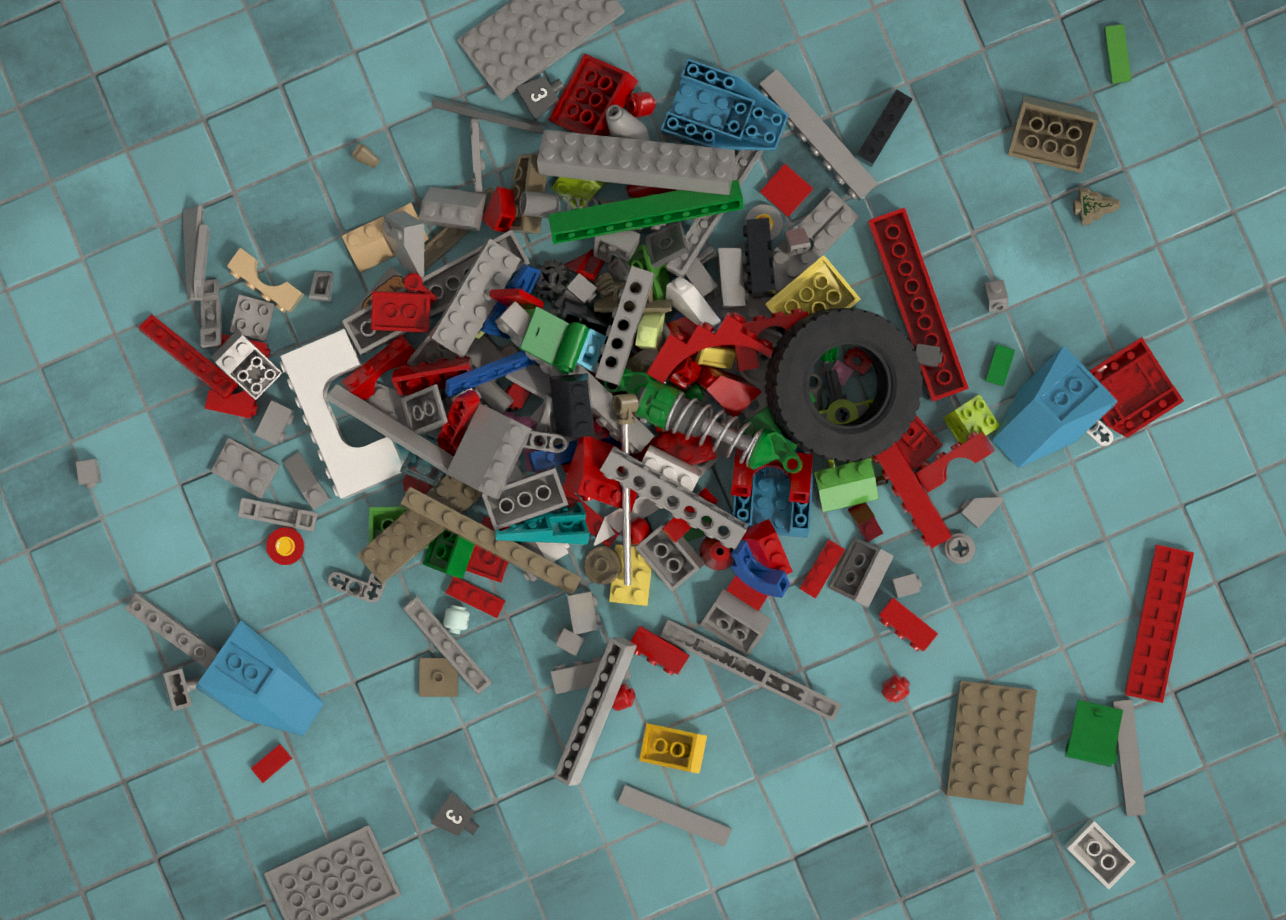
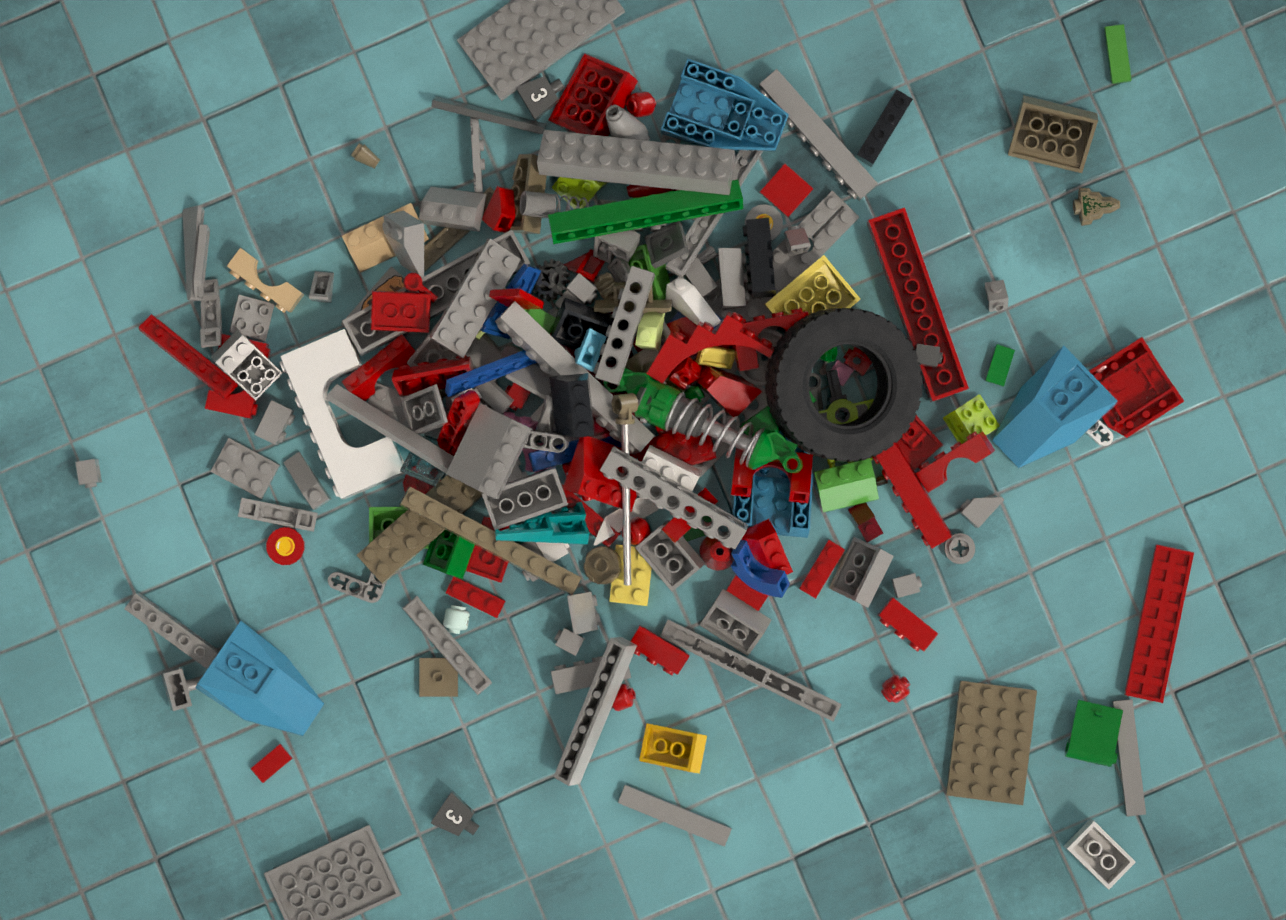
(555, 341): door -> none

